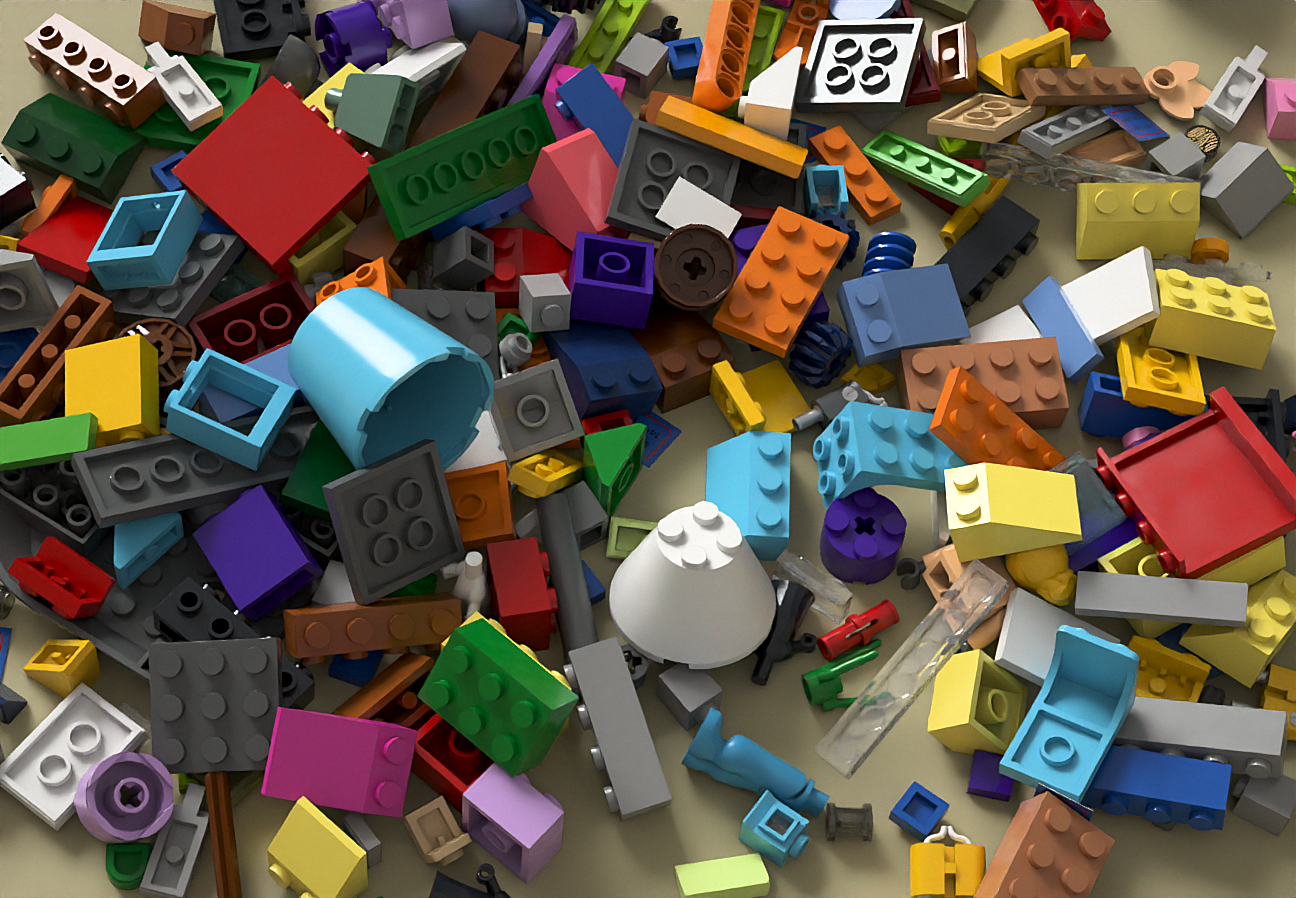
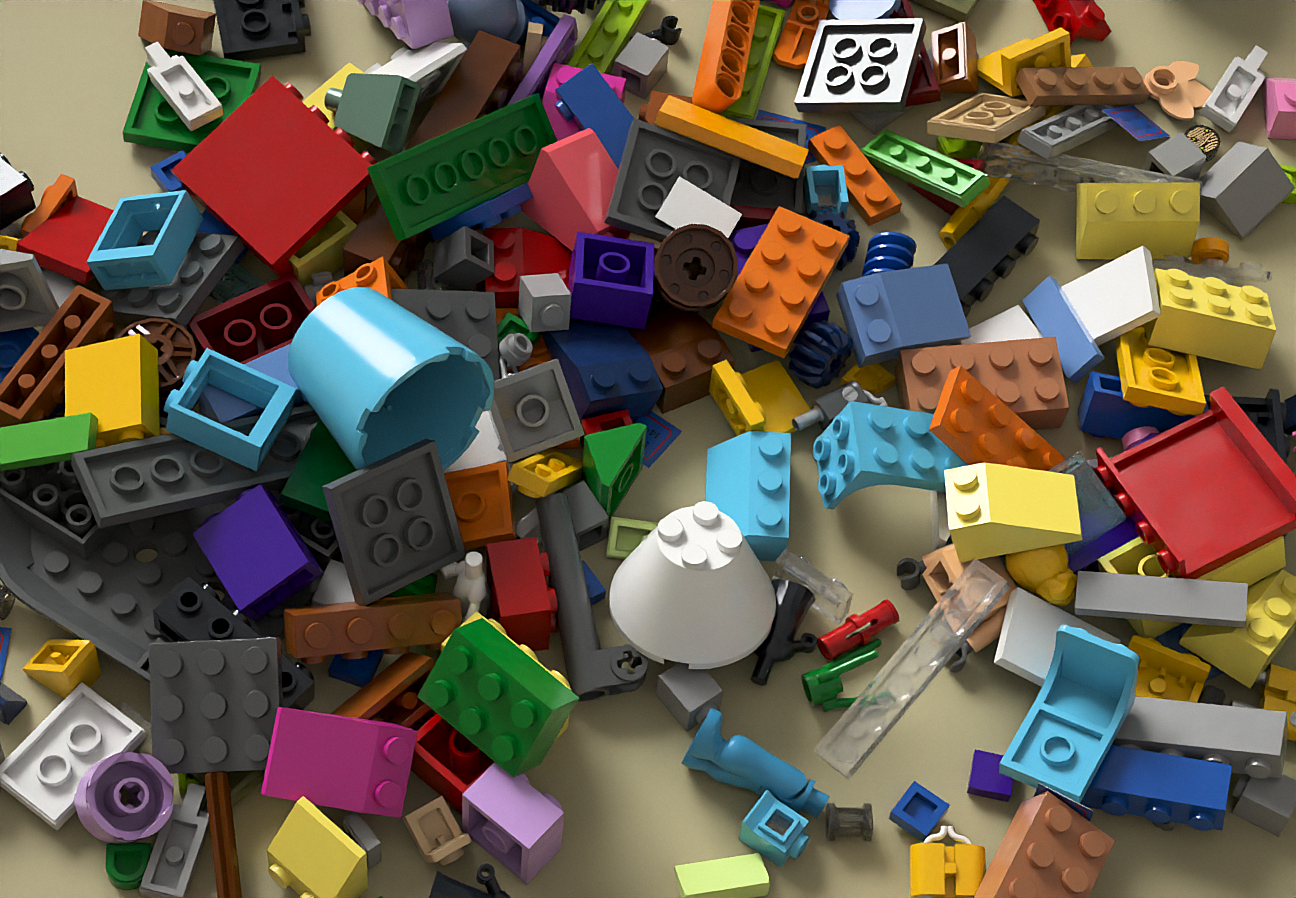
(64, 579): red bracket -> none
(74, 142): dark green slope -> none
(94, 71): dark orange brick -> none
(143, 543): medium azure slope -> none
(297, 65): dark grey cylinder -> none
(352, 36): dark purple brick -> none
(619, 729): light grey brick -> none
(684, 57): blue plate -> none
(773, 96): white slope -> none
(862, 537): dark purple brick -> none
(976, 705): light yellow slope -> none
(1113, 148): light nougat tile -> none

